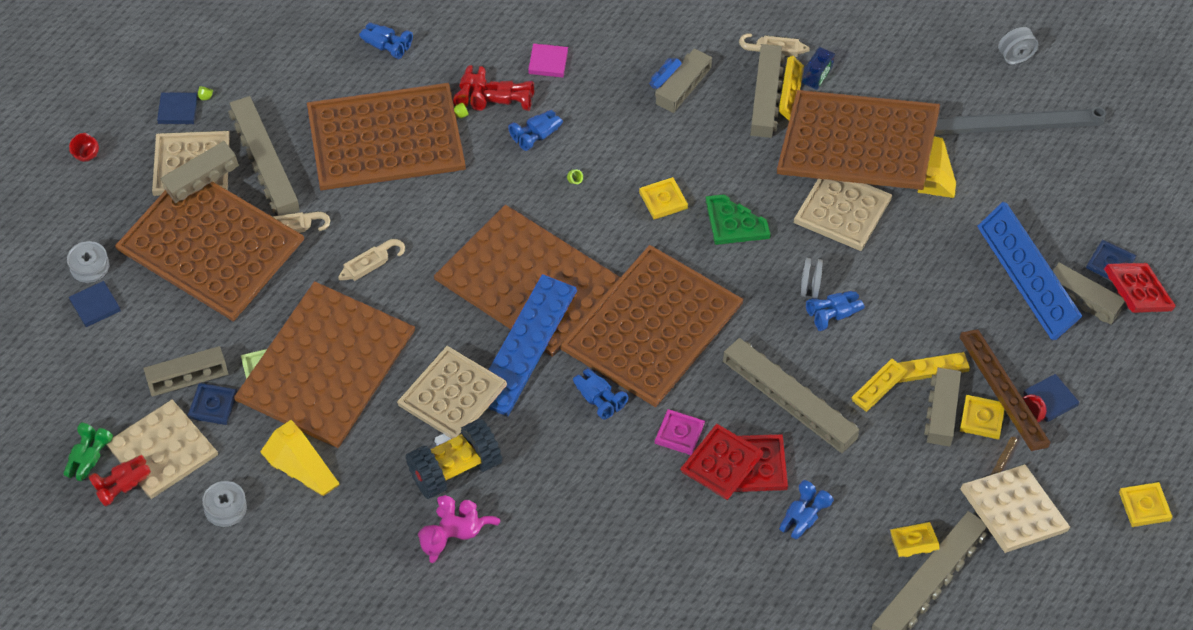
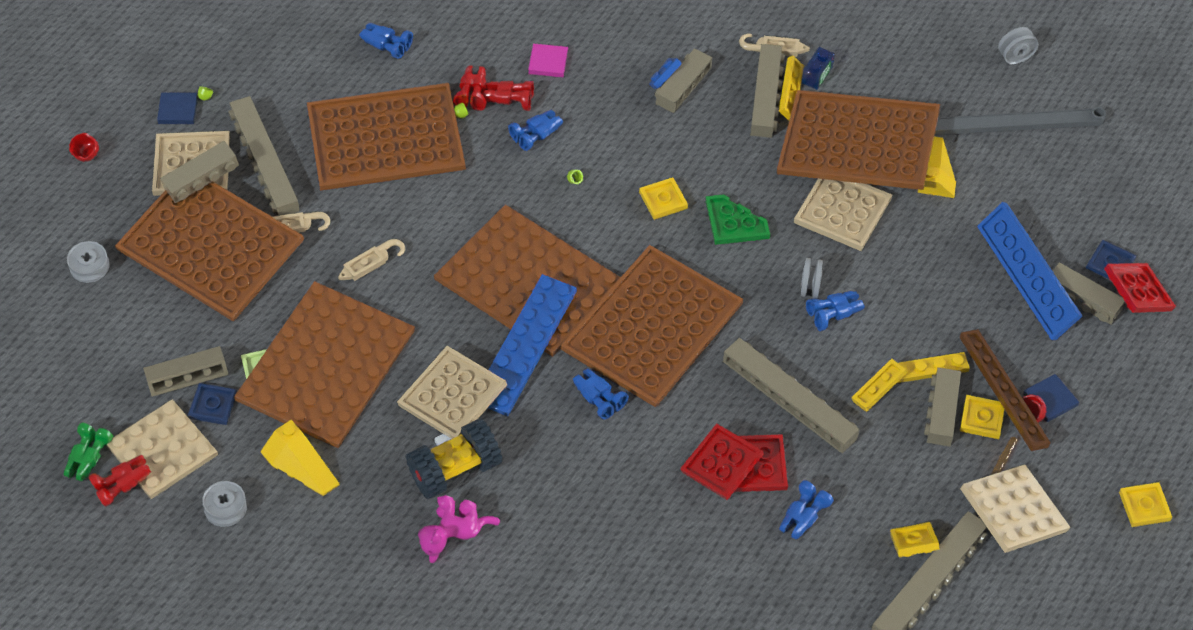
(94, 304): dark blue tile -> none
(679, 432): dark pink tile -> none

